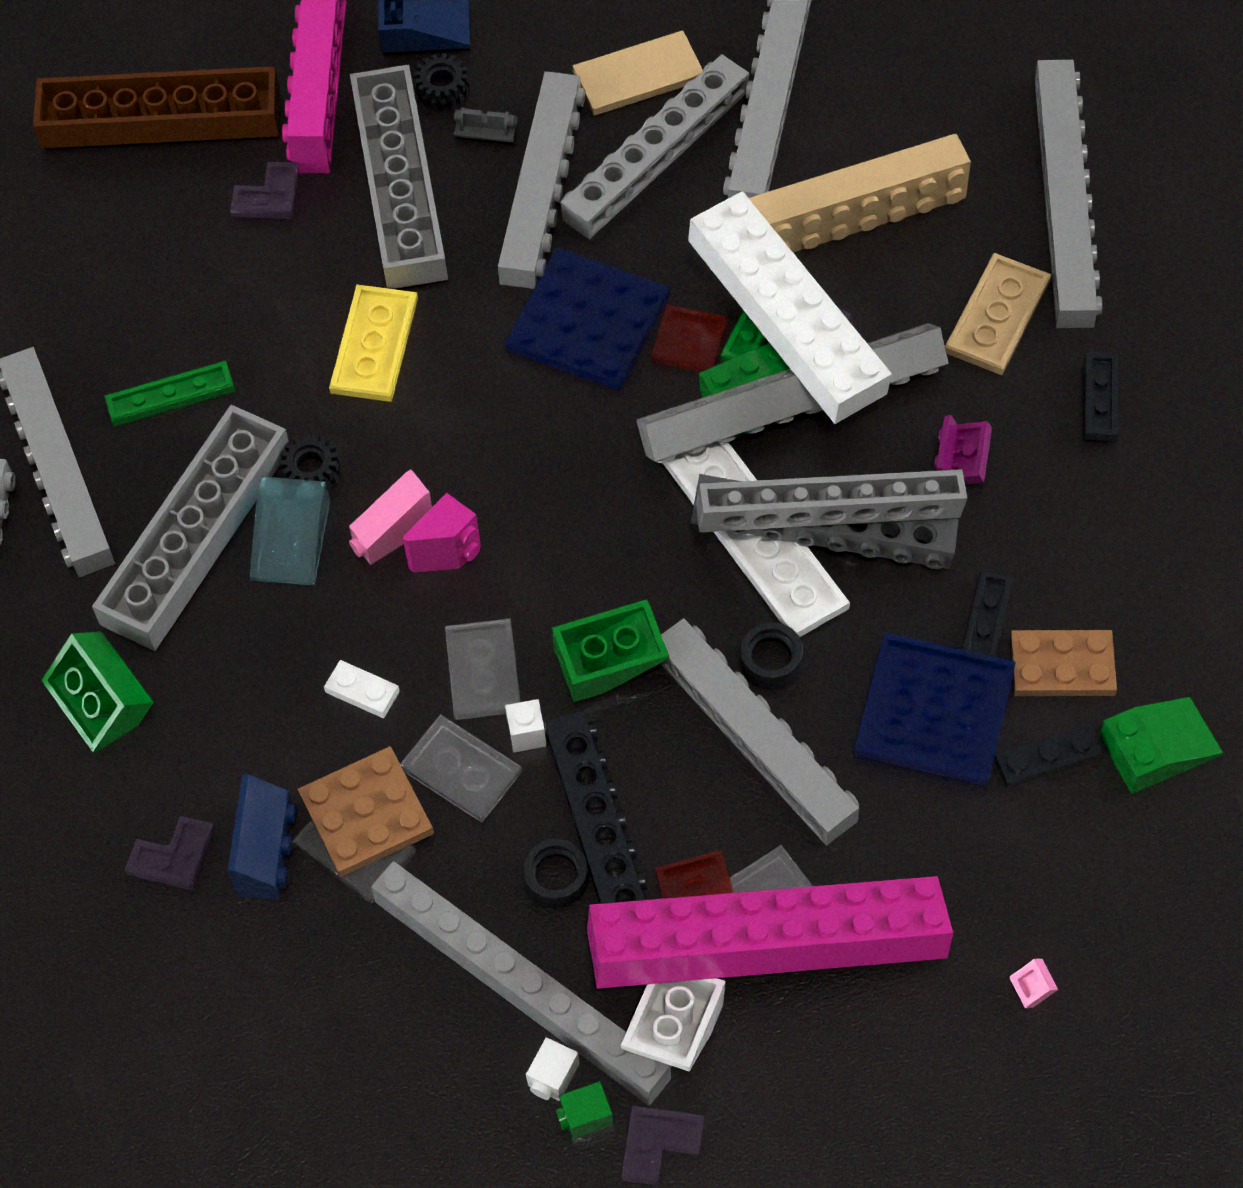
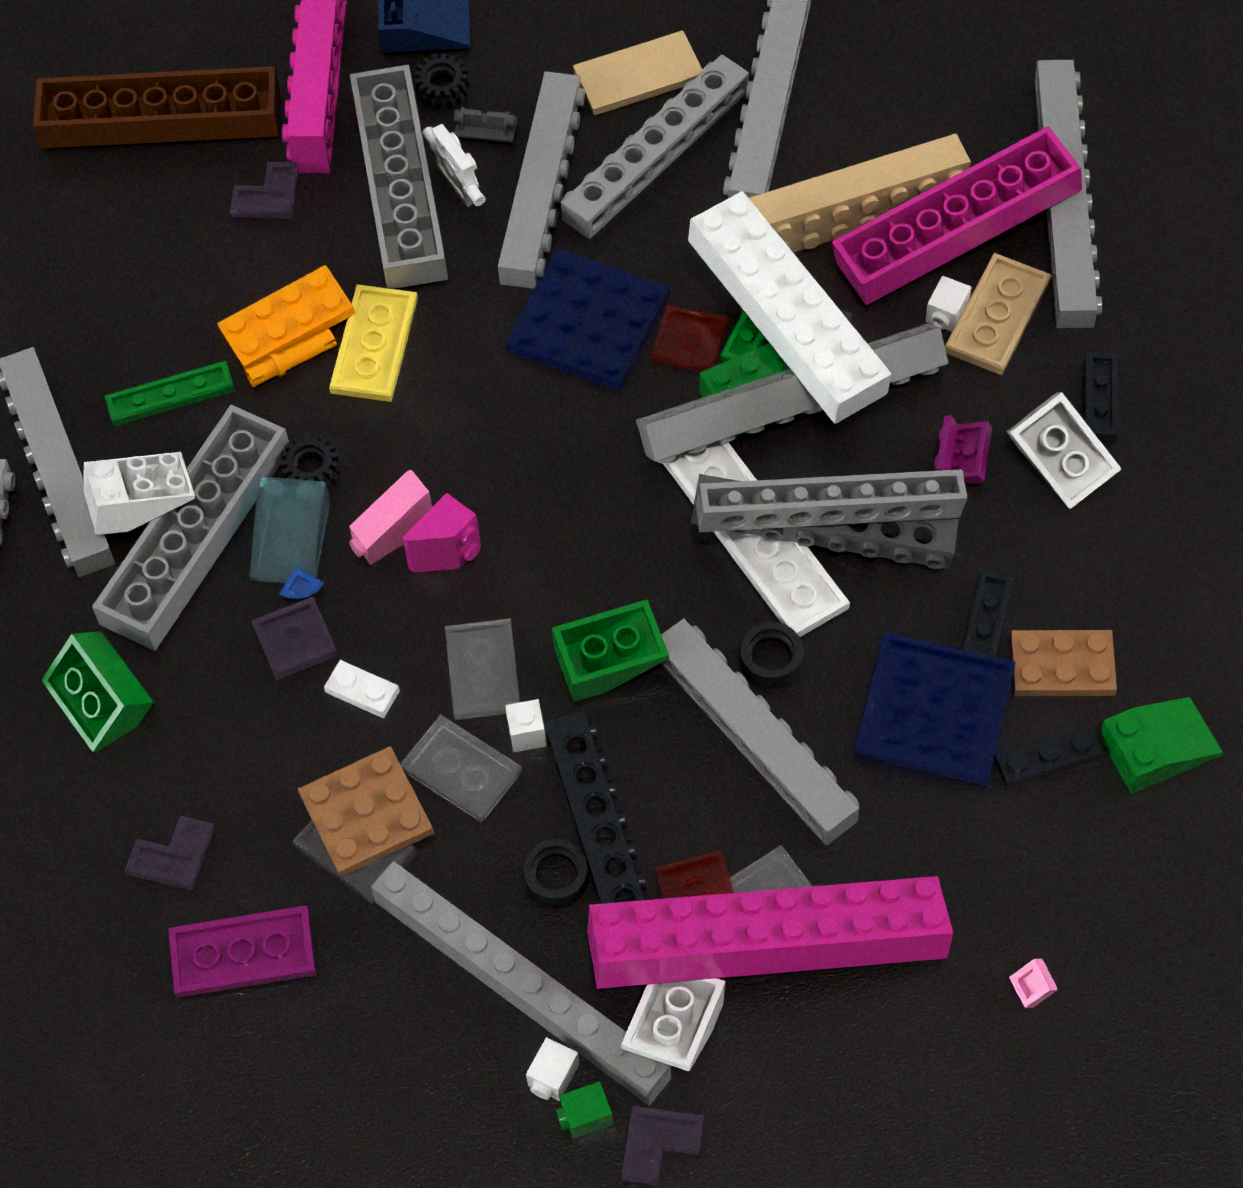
(134, 490): none -> white slope
(241, 951): none -> magenta plate
(261, 839): dark blue slope -> none
(279, 363): none -> light orange pin
(286, 317): none -> light orange plate
(294, 638): none -> clear purple plate
(301, 585): none -> blue tile
(455, 164): none -> white plate
(947, 303): none -> white brick
(957, 215): none -> dark pink brick
(1063, 449): none -> white slope

